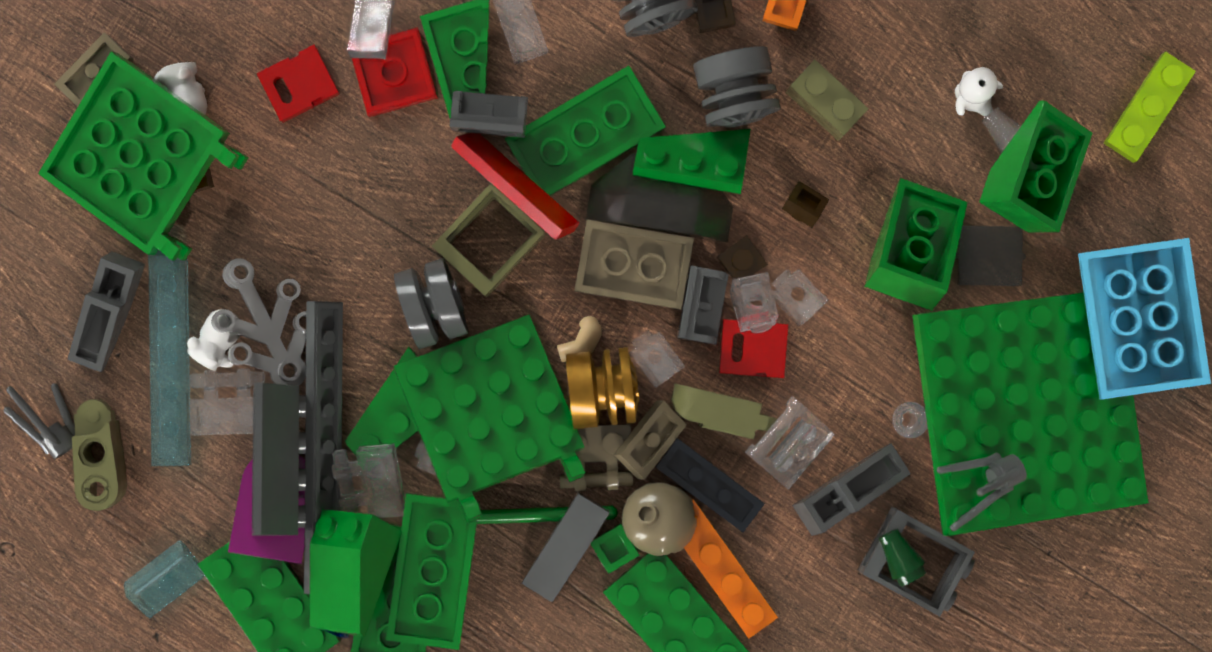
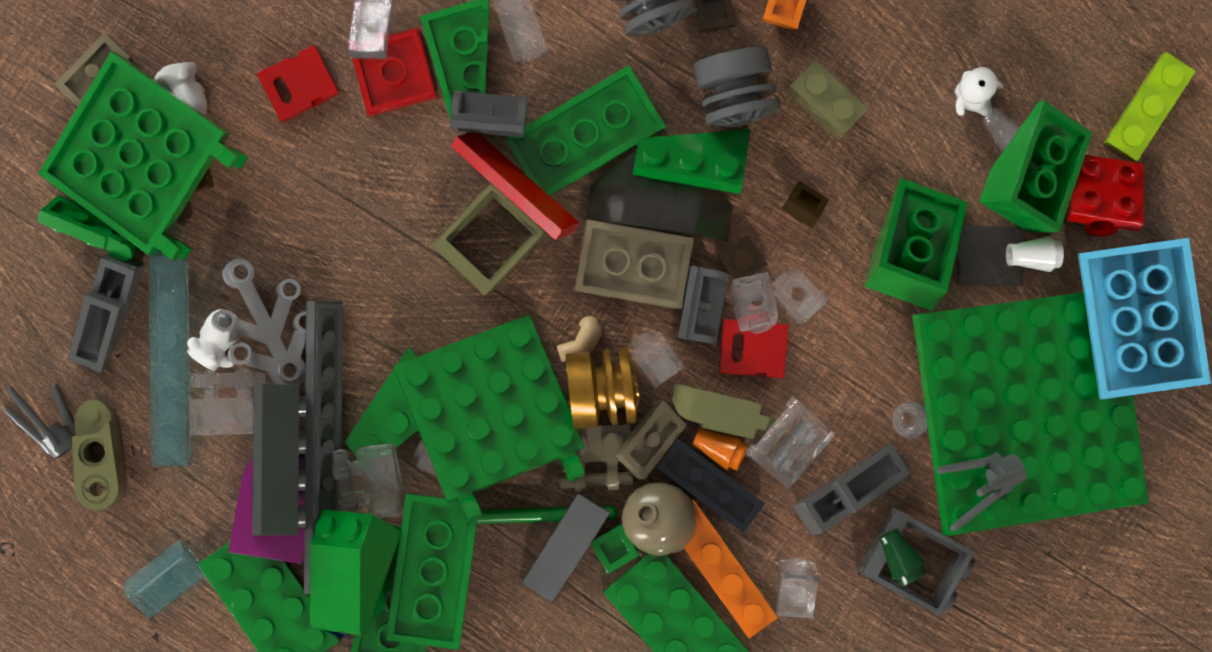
(74, 220): none -> green hinge
(431, 303): dark grey wheel -> none
(722, 448): none -> orange cone
(797, 588): none -> clear bracket
(1036, 254): none -> white cone
(1108, 196): none -> red plate

